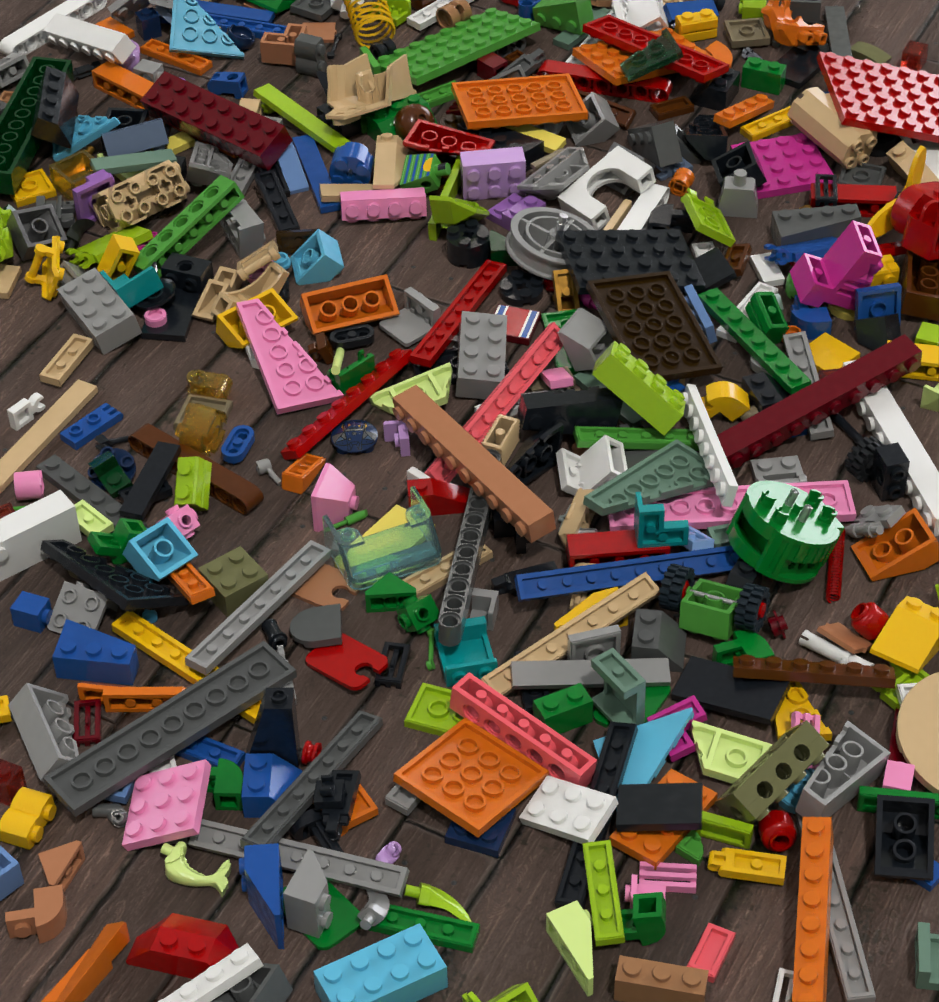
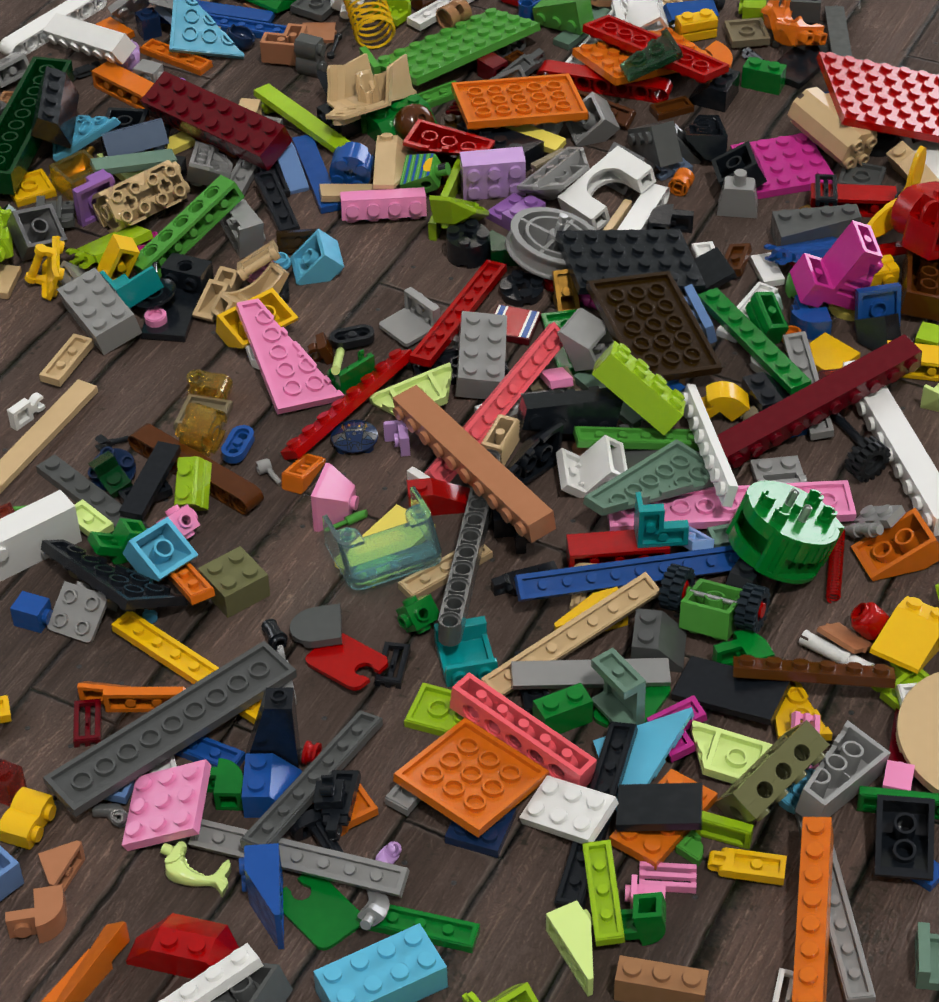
(28, 485): bright pink piece -> none
(44, 727): light grey wedge -> none
(75, 232): pearl dark grey bar -> none
(91, 426): blue hinge -> none
(94, 656): blue wedge -> none
(229, 83): blue leg -> none
(257, 608): light grey plate -> none
(308, 898): light grey slope -> none
(319, 588): nougat piece -> none
(348, 304): orange slope -> none
(386, 47): black wheel -> none
(388, 594): green slope -> none
(430, 663): bright green hinge -> none
(432, 896): lime bar -> none
(485, 604): light grey panel -> none
(577, 517): tan piece -> none
(593, 643): light grey tile -> none
(707, 218): lime tile -> none
(712, 950): coral tile -> none
(744, 110): orange plate -> none
(767, 125): yellow tile -> none
(777, 625): dark red plate -> none
(777, 831): red head -> none
(867, 51): olive slope -> none
(889, 472): black brick -> none
(914, 55): clear red brick -> none

